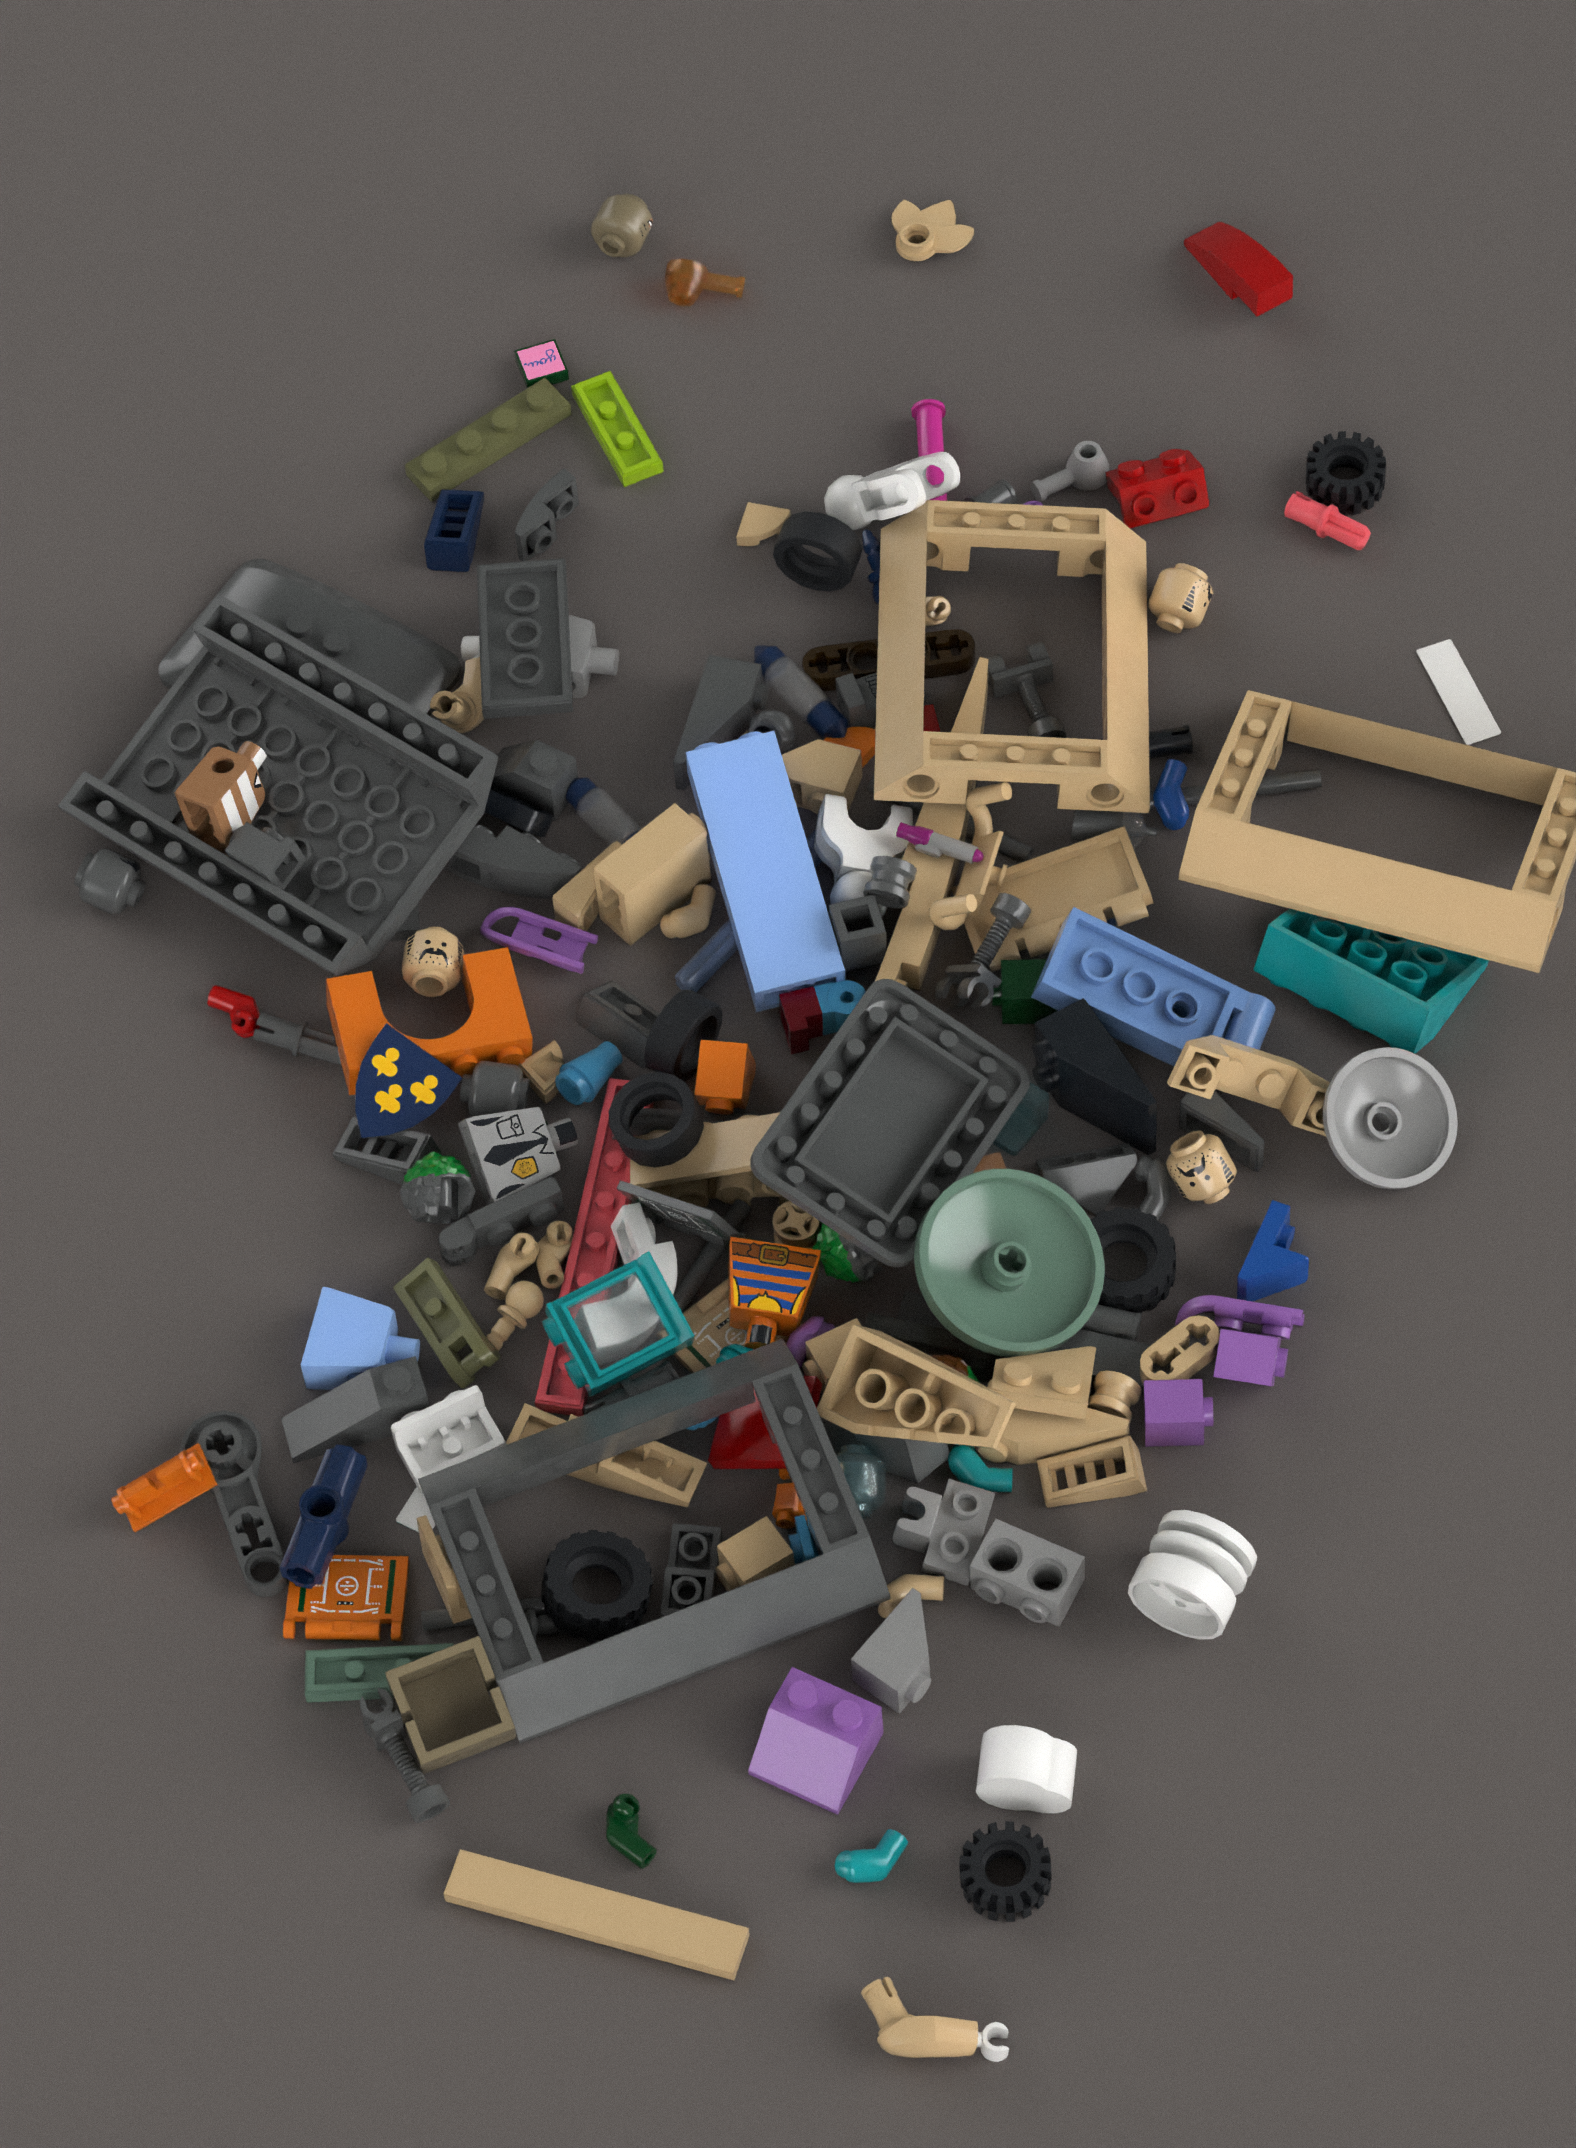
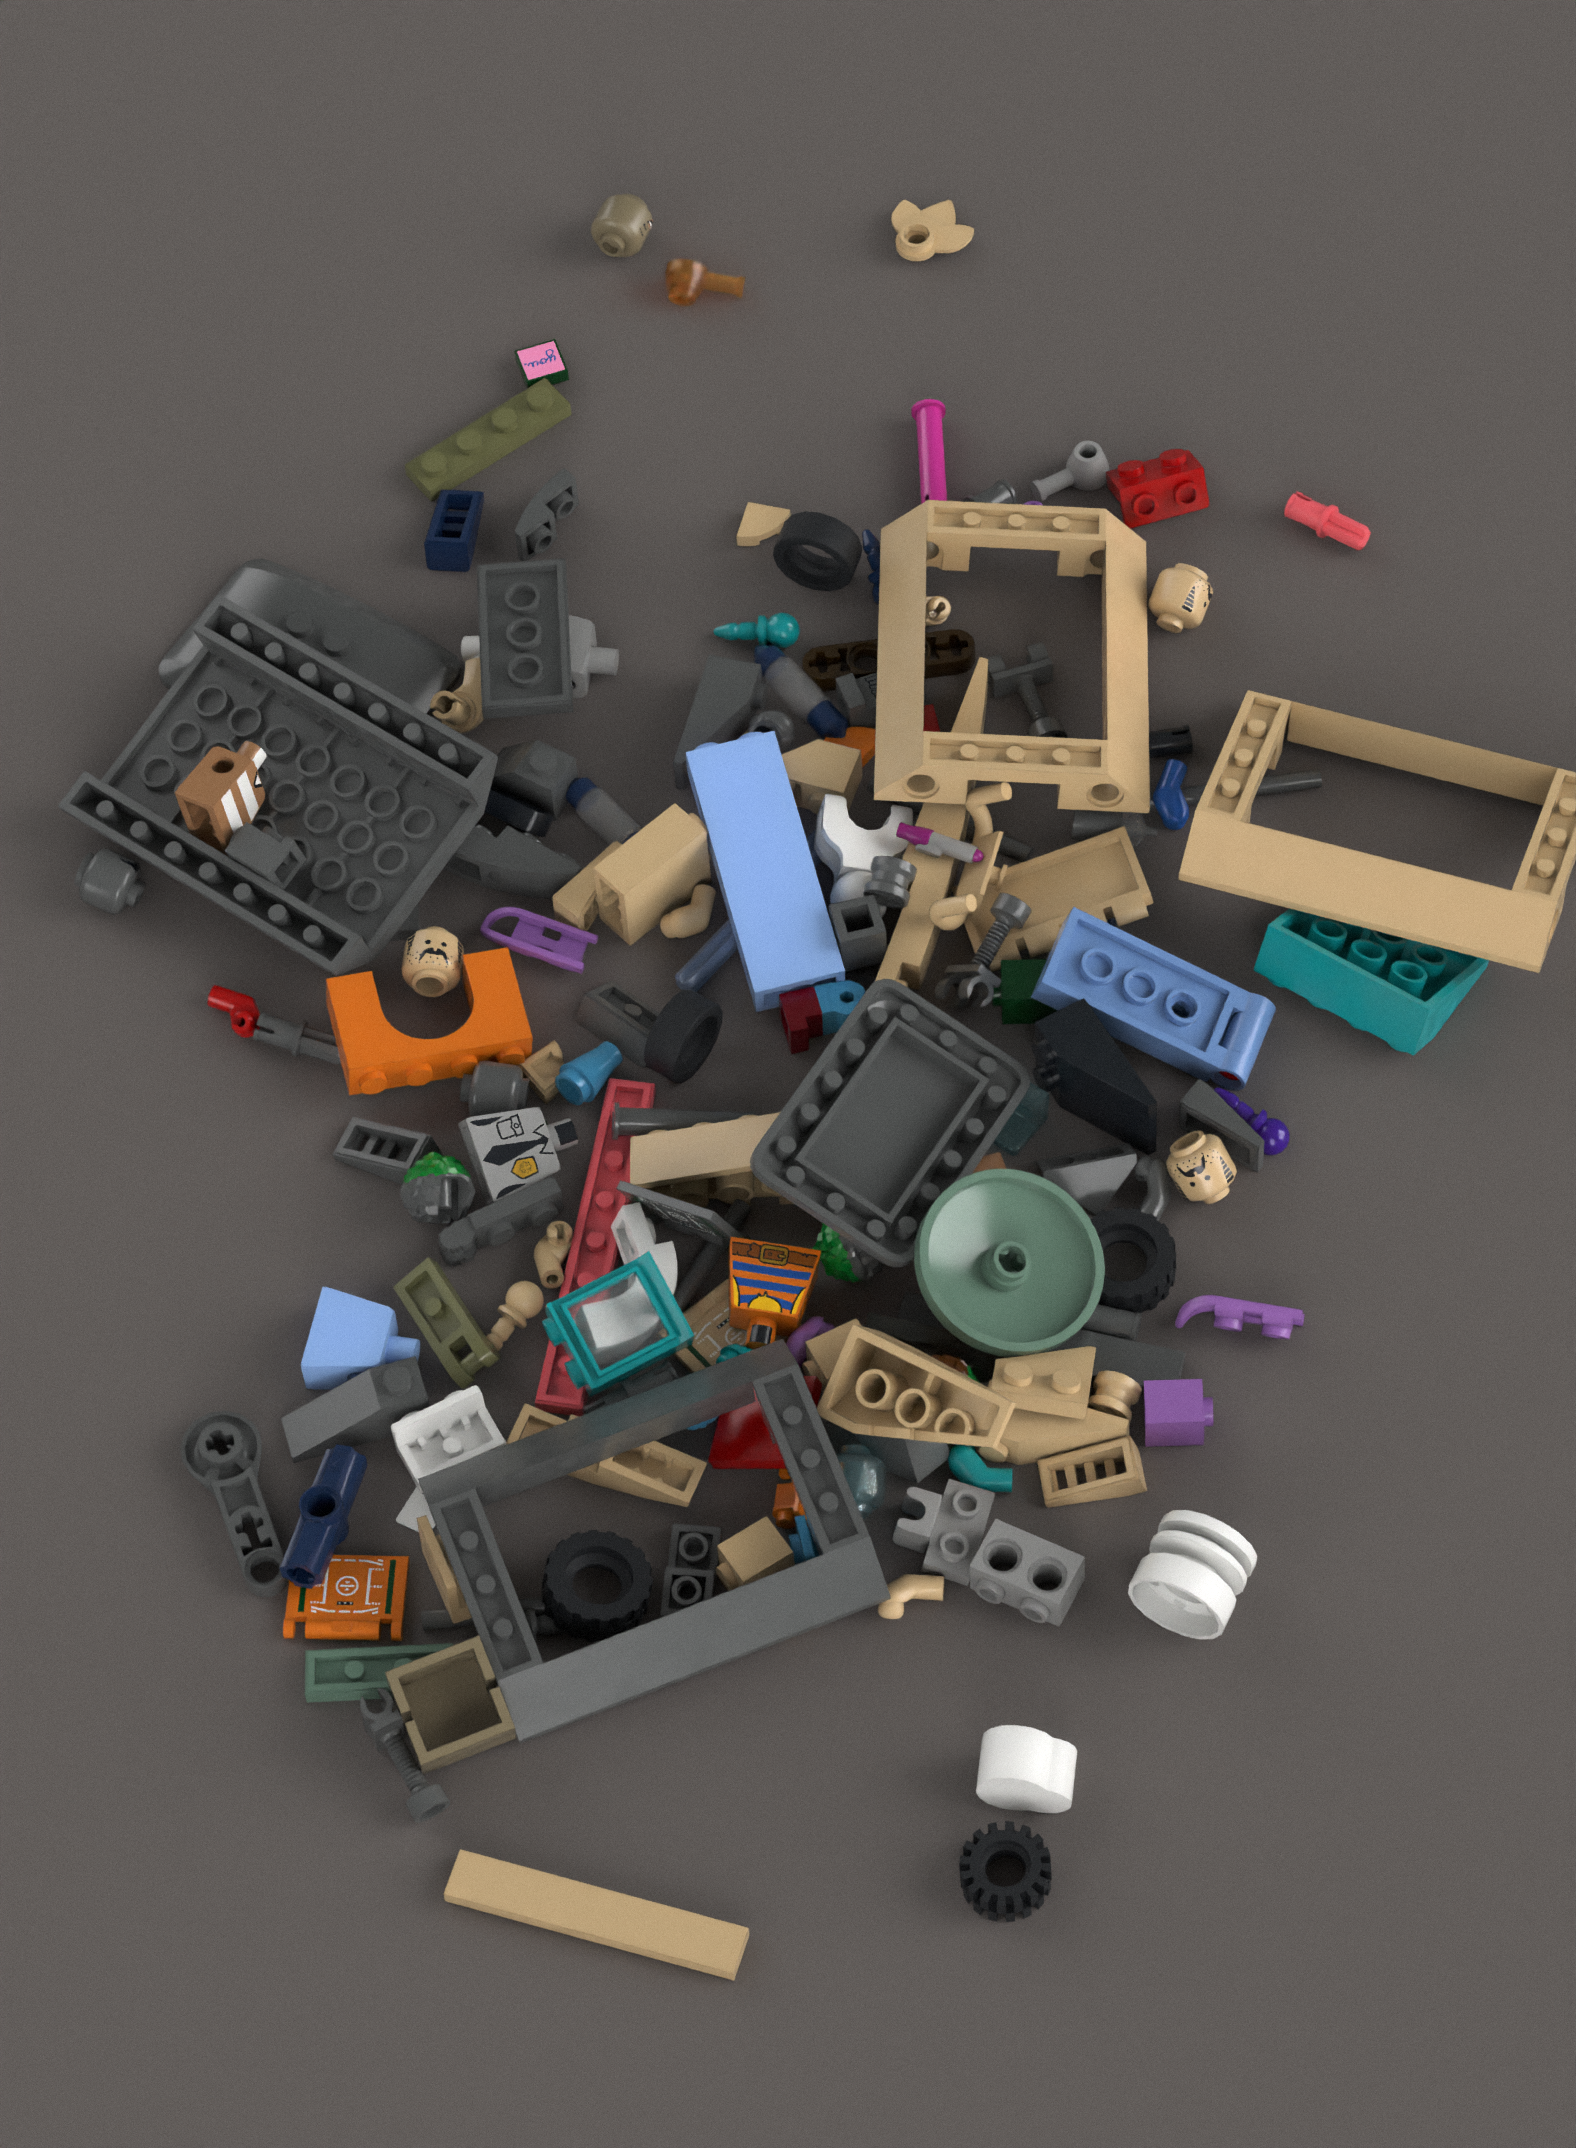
(165, 1488): orange hinge -> none
(399, 1085): dark blue sticker -> none
(510, 1262): tan arm -> none
(617, 428): lime tile -> none
(623, 1831): dark green arm -> none
(642, 1092): black tyre -> none
(724, 1076): orange slope -> none
(778, 630): none -> teal bar
(793, 1218): tan wheel -> none
(816, 1740): medium lavender slope -> none
(871, 1864): teal arm -> none
(889, 491): white piece -> none
(896, 1656): light grey slope -> none
(928, 2035): tan arm -> none
(1175, 1348): tan beam -> none
(1241, 267): red slope -> none
(1250, 1357): medium lavender brick -> none
(1252, 1075): tan slope -> none
(1270, 1263): blue slope -> none
(1271, 1130): none -> dark purple bar
(1346, 453): black tyre -> none
(1414, 1114): light grey dish -> none
(1458, 692): white sticker -> none

